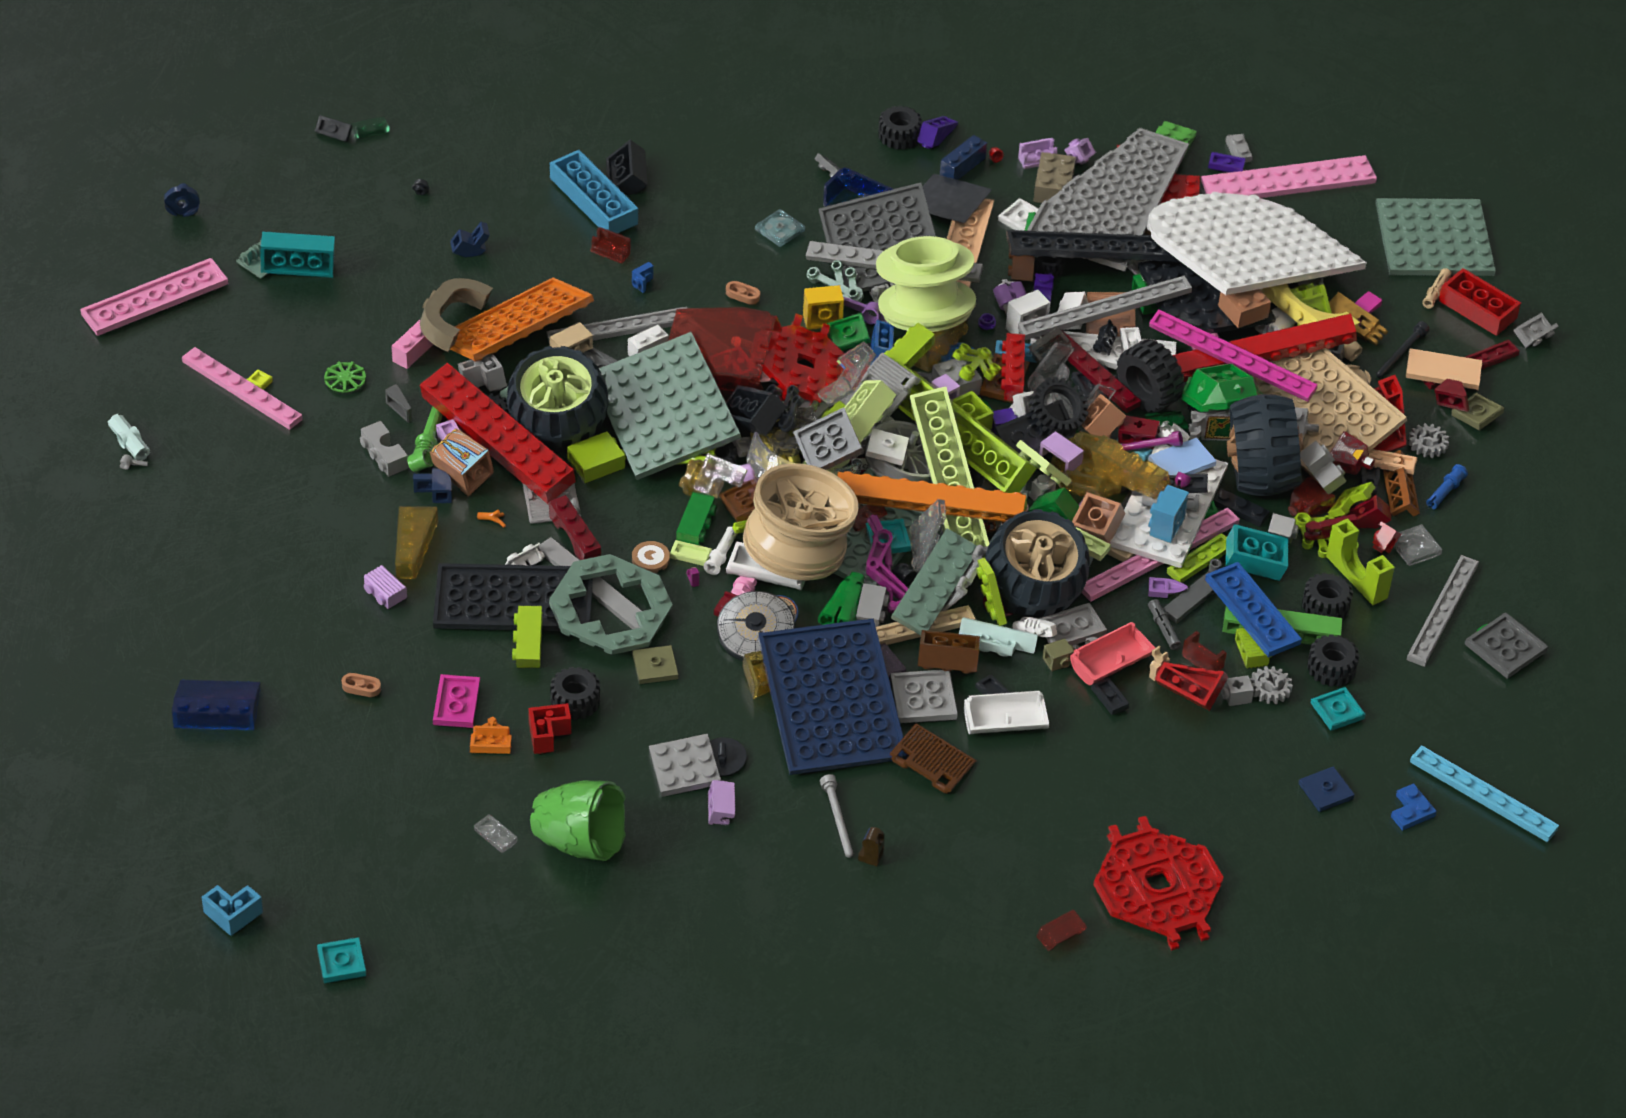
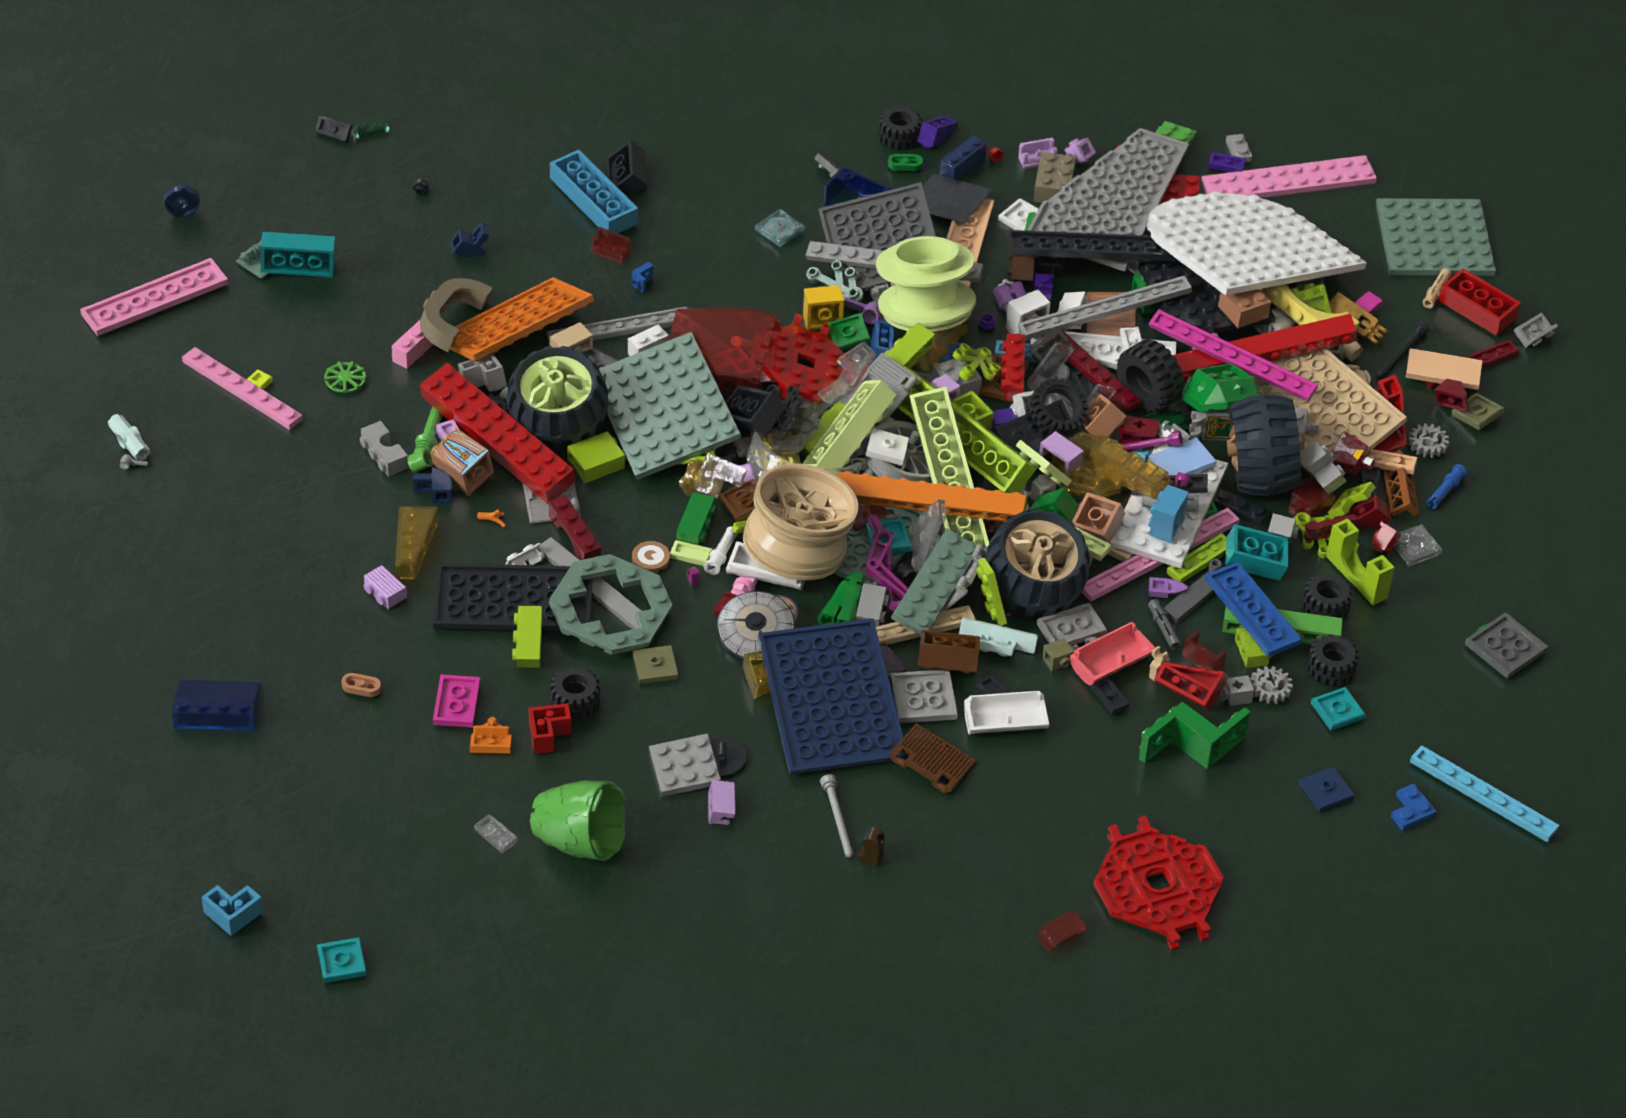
(398, 402): dark grey slope -> none
(742, 292): nougat plate -> none
(828, 440): plate -> none
(905, 162): none -> green plate
(1036, 626): white hinge -> none
(1106, 338): black hinge -> none
(1194, 735): none -> green bracket
(1442, 610): light grey tile -> none

